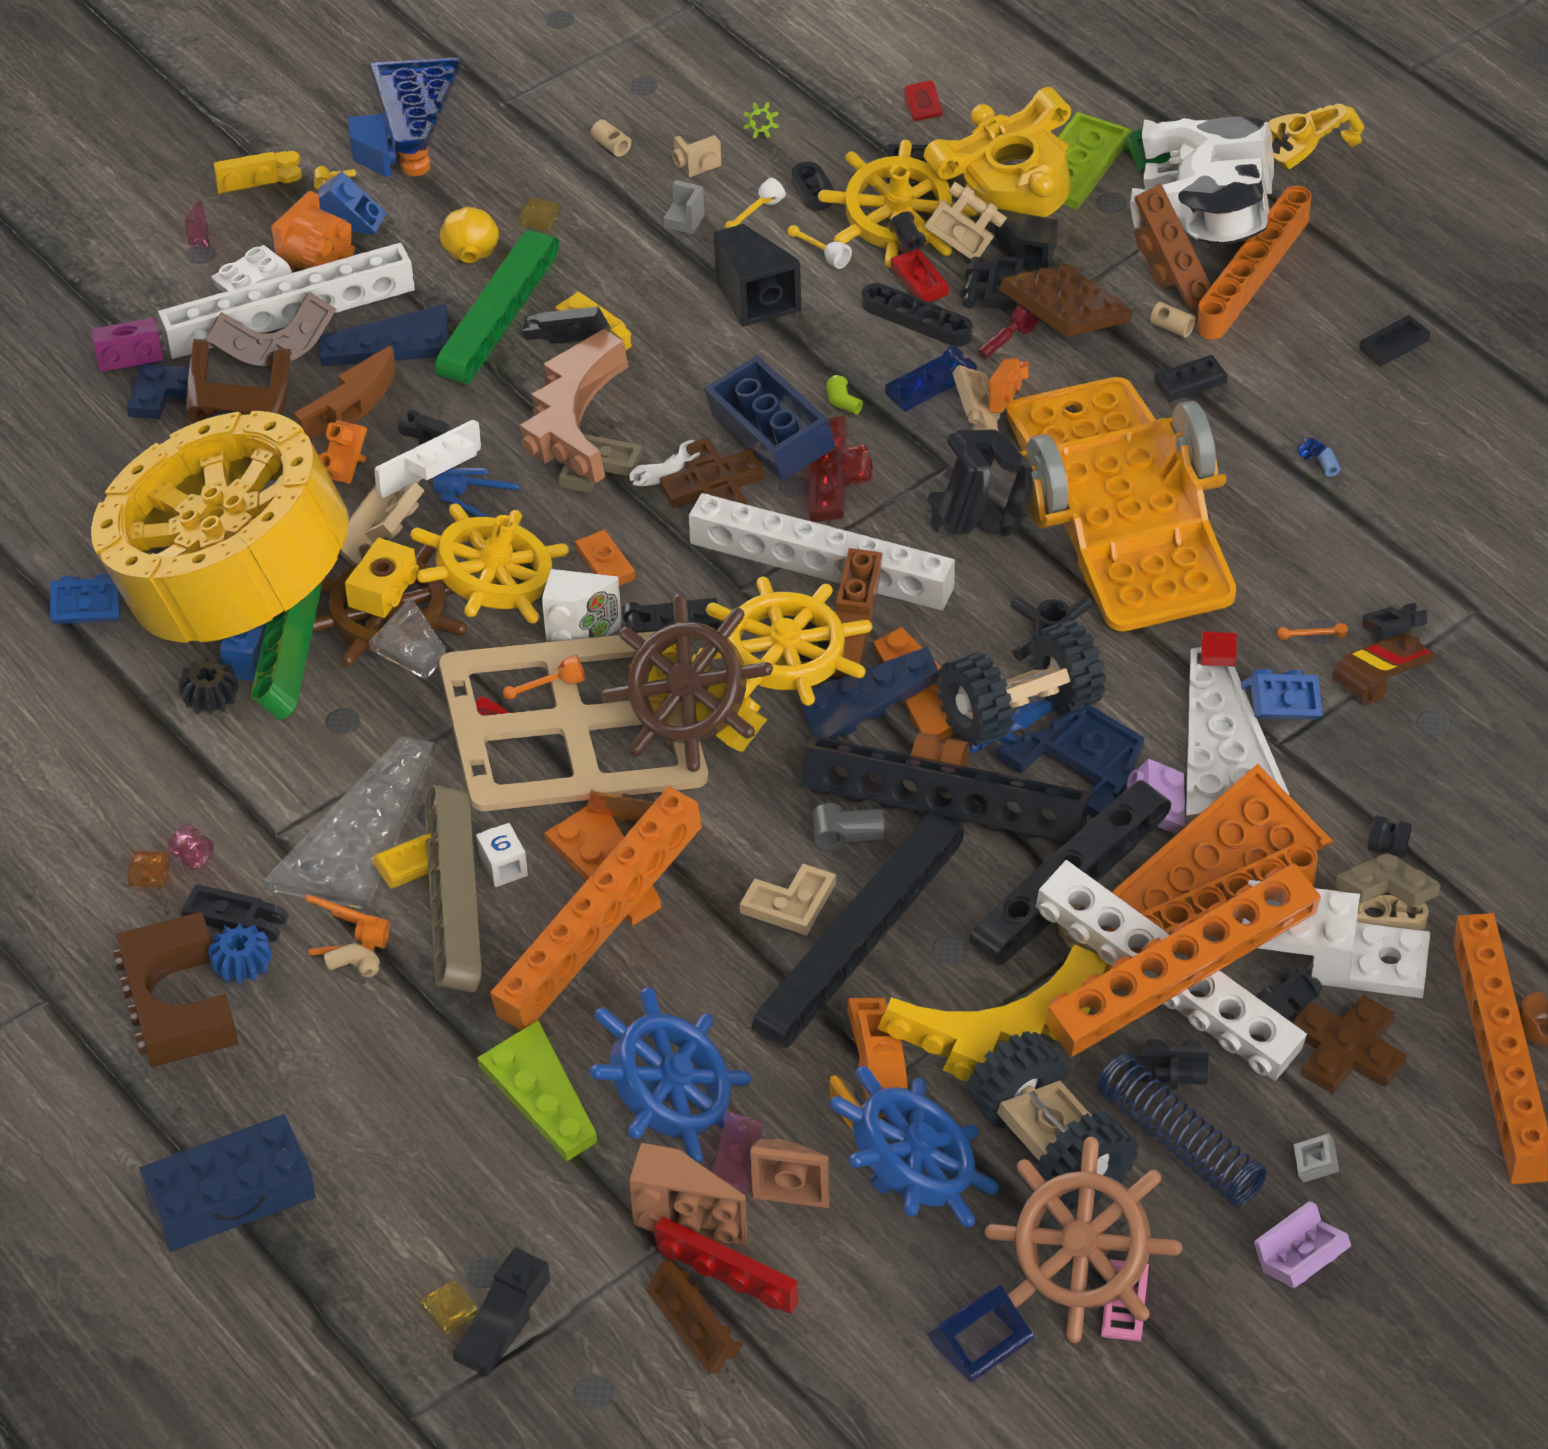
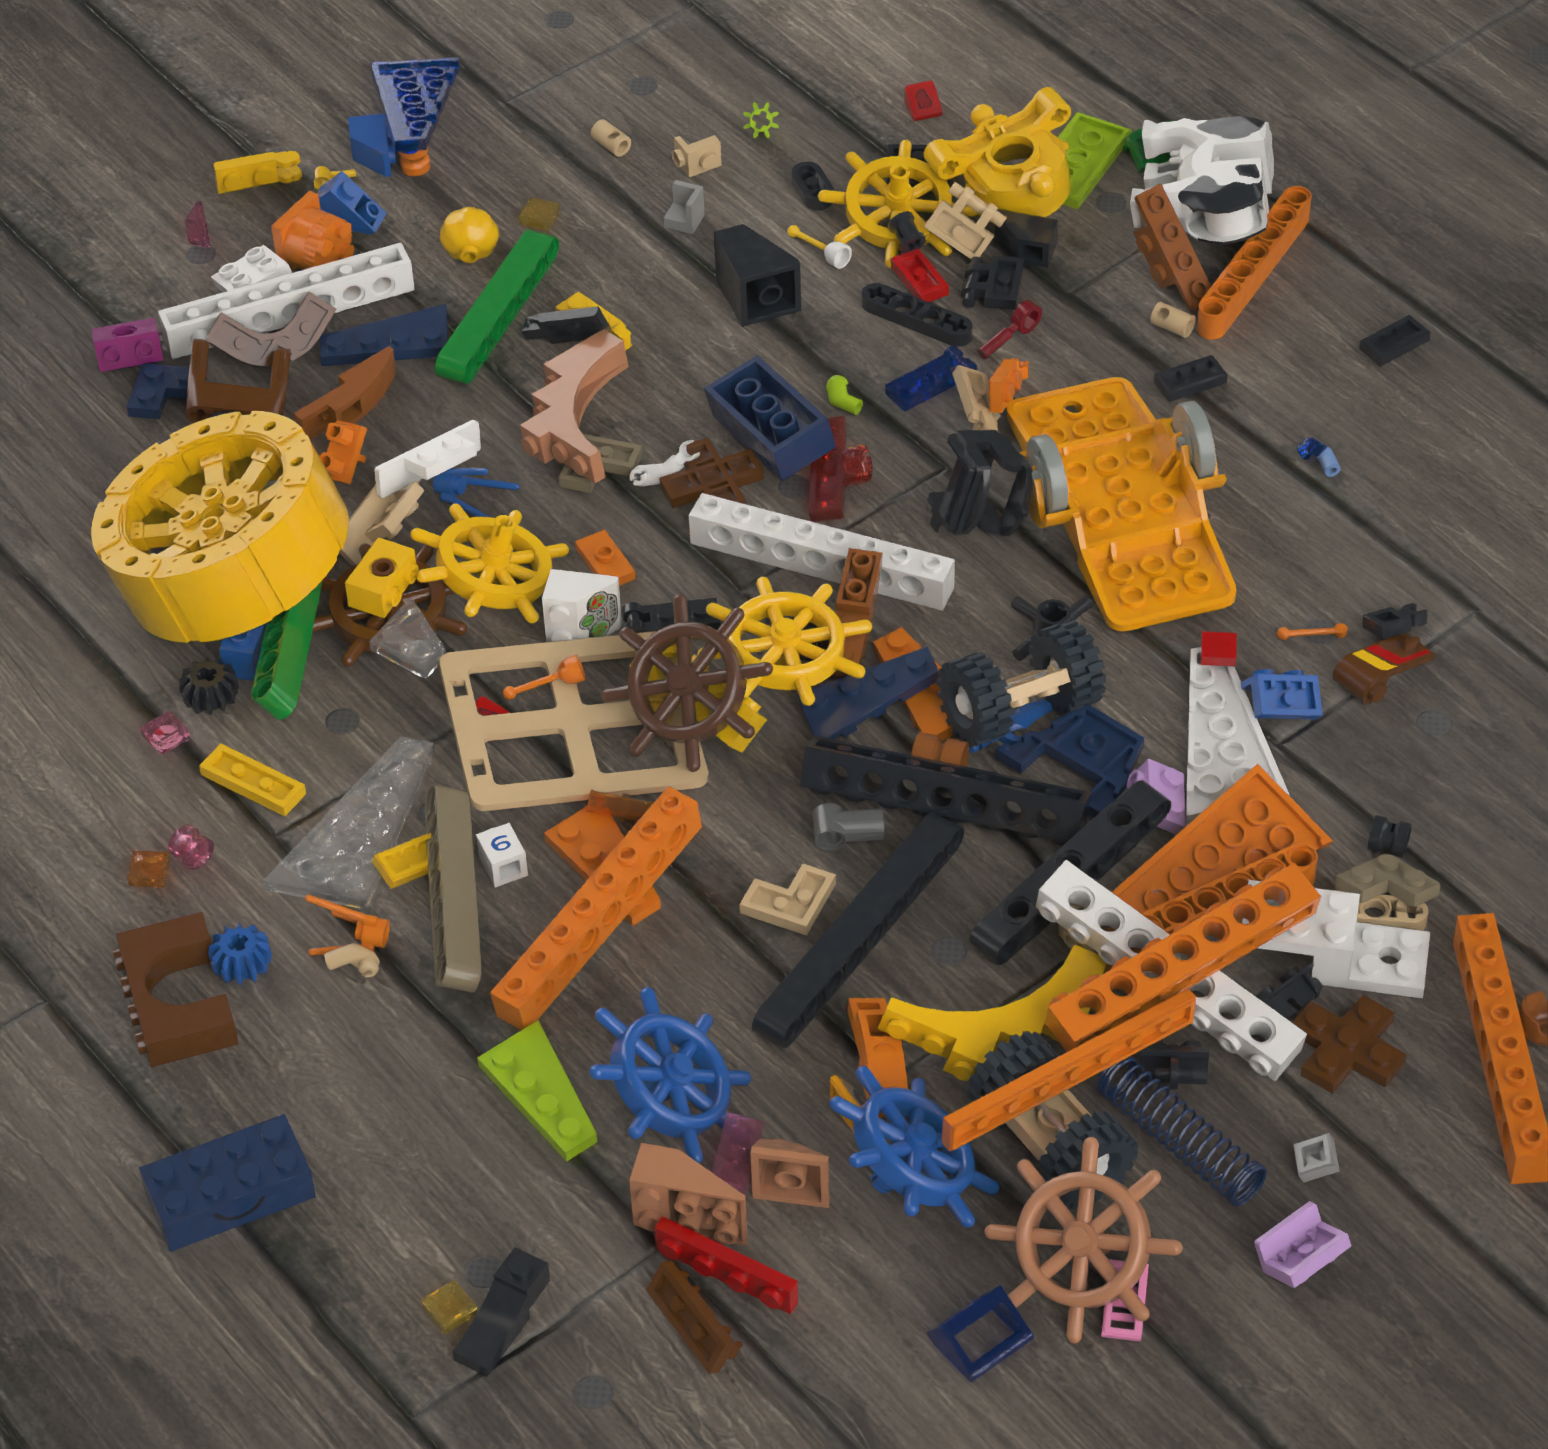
(84, 600): blue bracket -> none
(165, 732): none -> clear pink tile
(229, 908): black hinge -> none
(252, 779): none -> yellow plate
(422, 427): black plate -> none
(770, 194): hinge -> none
(1066, 300): reddish brown plate -> none
(1068, 1070): none -> orange tile
(1308, 128): yellow animal -> none

